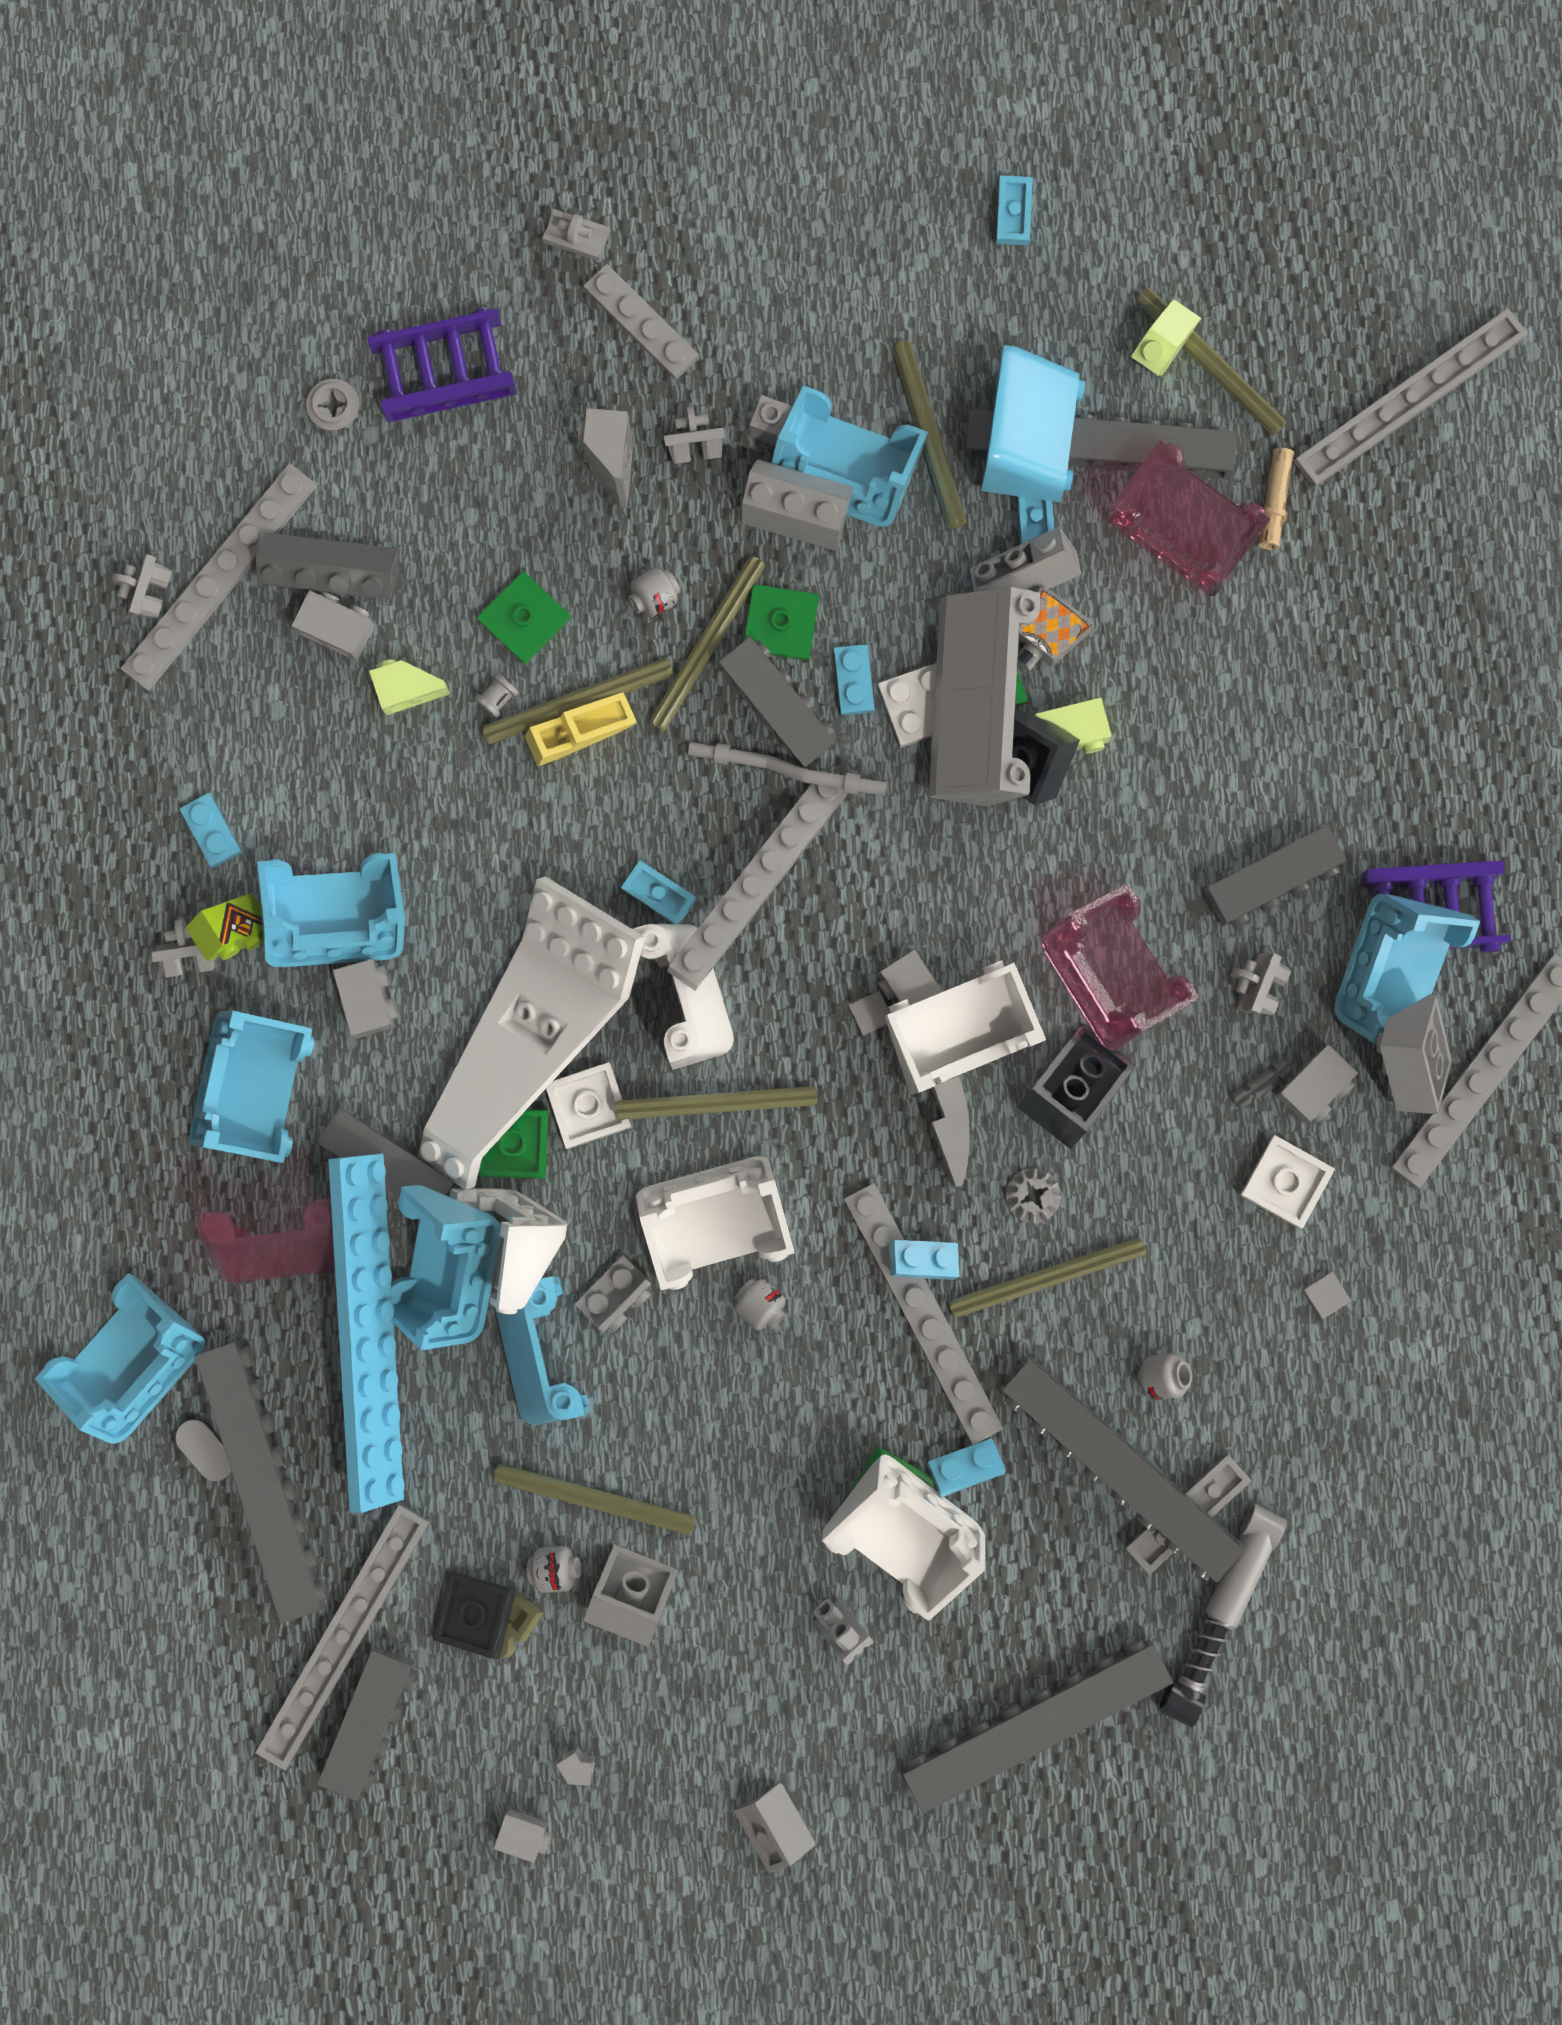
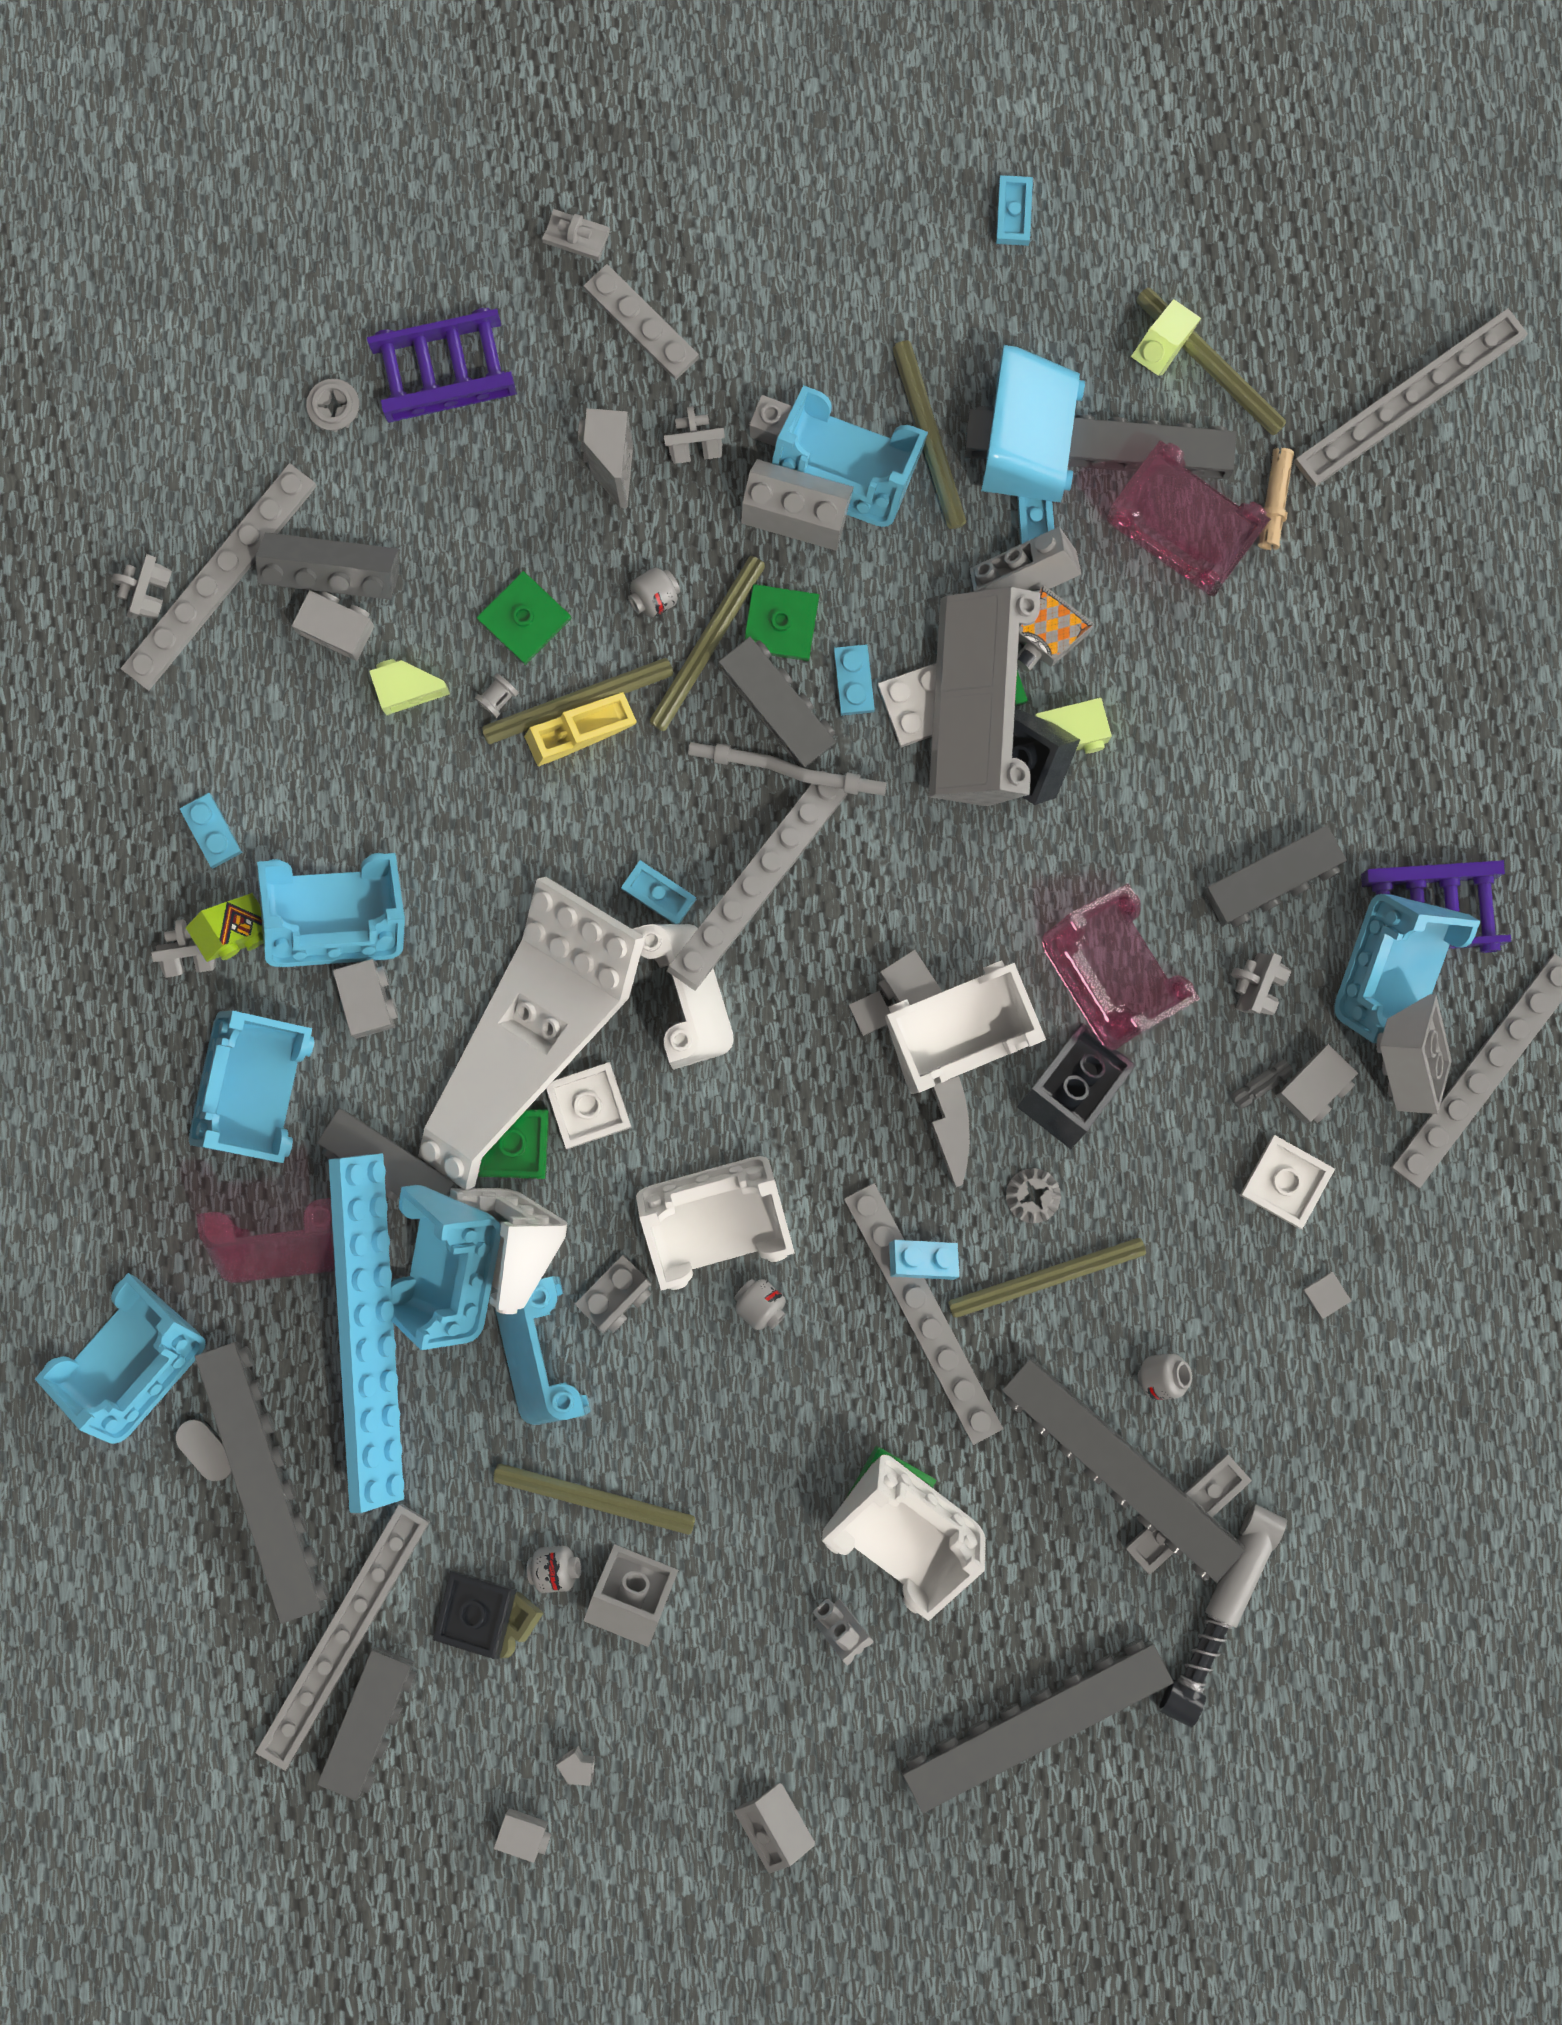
(715, 1103): olive axle -> none
(966, 1467): medium azure plate -> none

